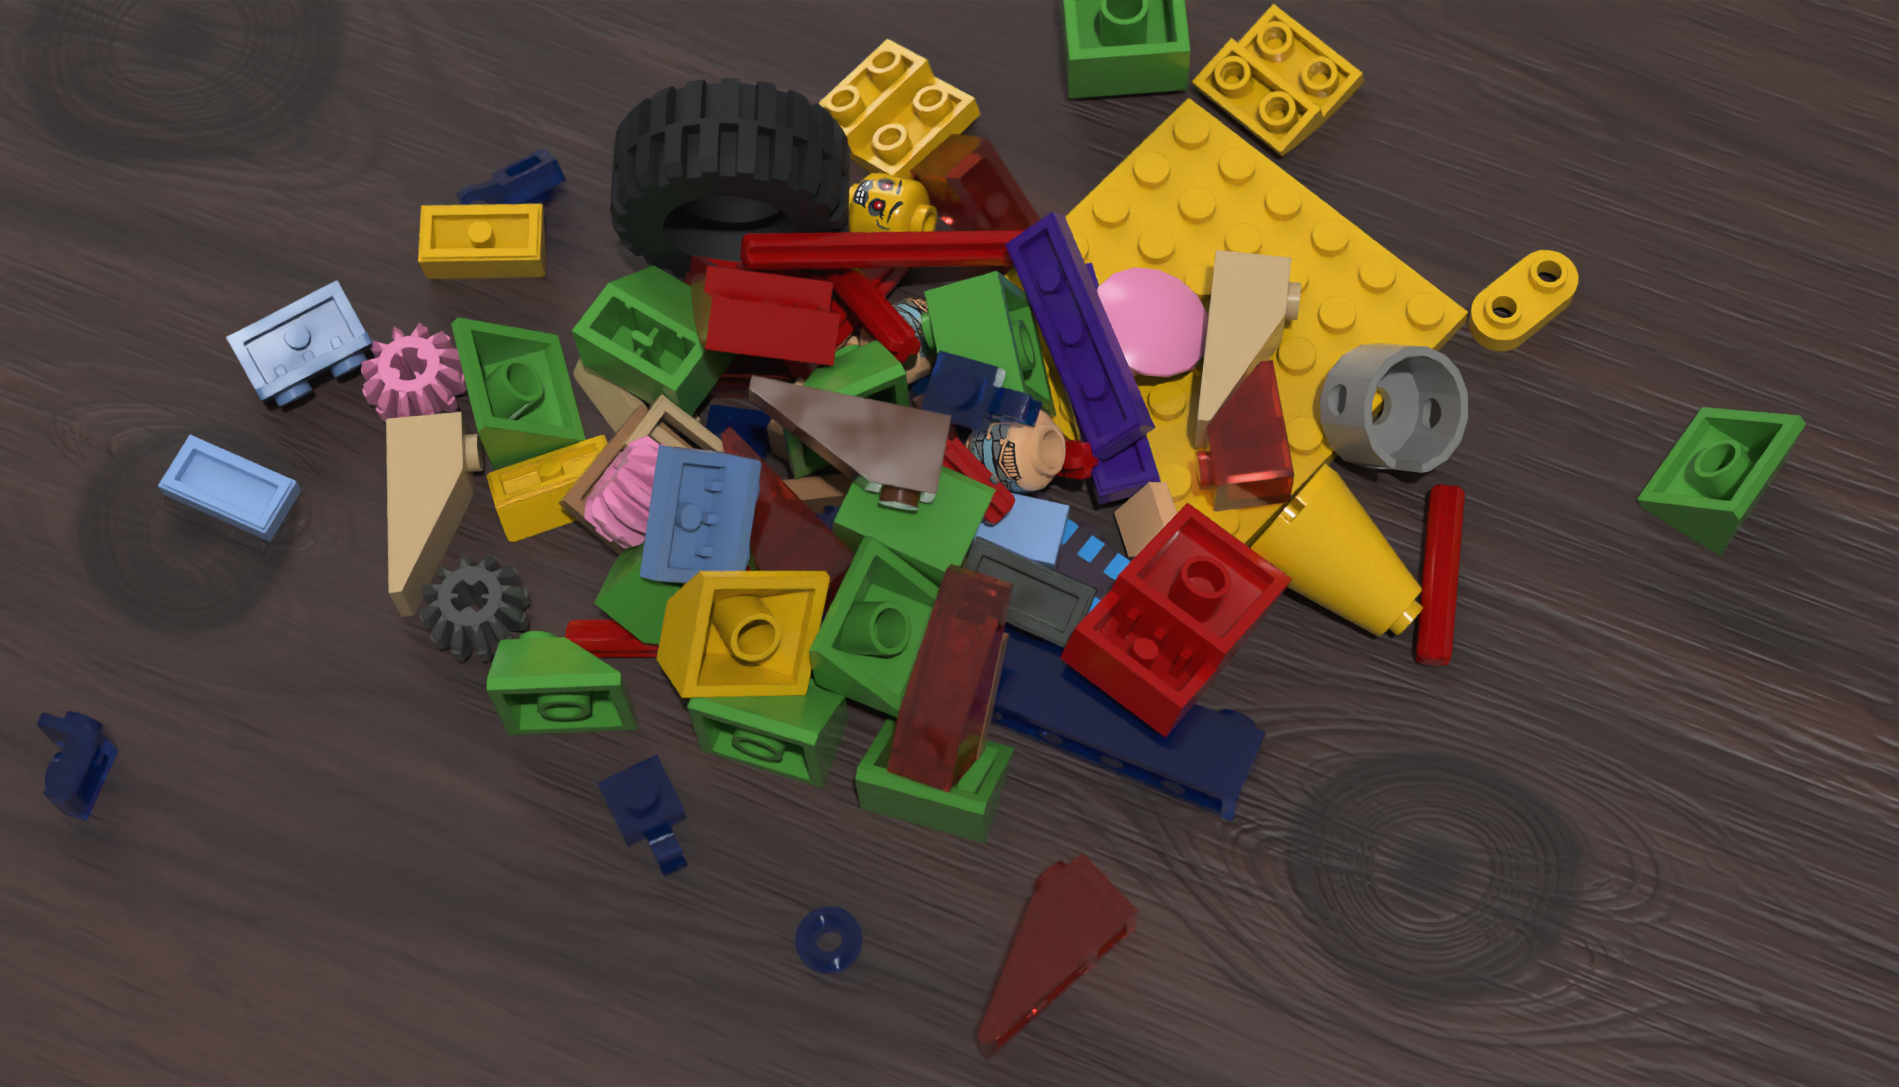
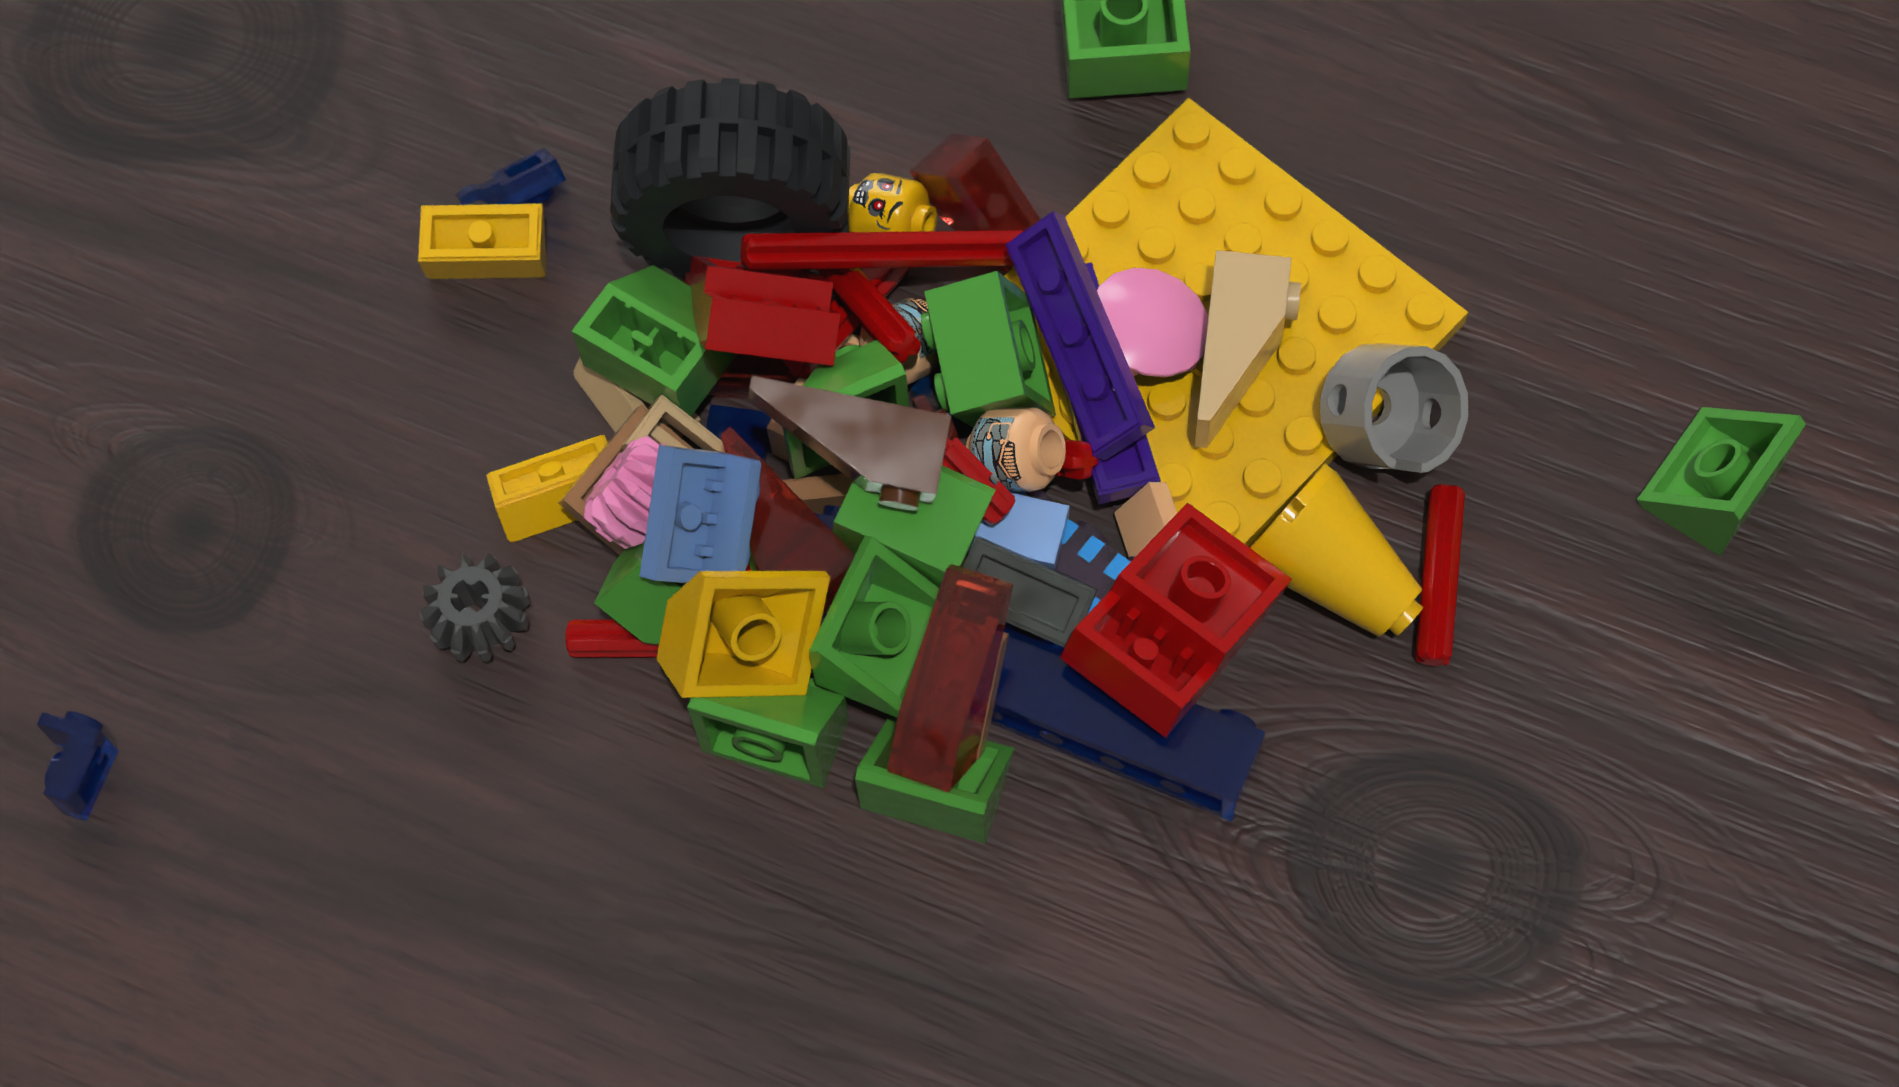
(230, 488): light blue tile -> none
(301, 344): bracket -> none
(391, 375): bright pink gear -> none
(427, 496): tan slope -> none
(517, 390): bright green slope -> none
(556, 688): bright green slope -> none
(646, 808): clear blue plate -> none
(824, 921): clear blue plate -> none
(897, 110): yellow slope -> none
(974, 393): clear blue plate -> none
(1063, 935): clear red slope -> none
(1248, 447): clear red slope -> none
(1279, 81): yellow slope -> none
(1526, 297): yellow plate -> none

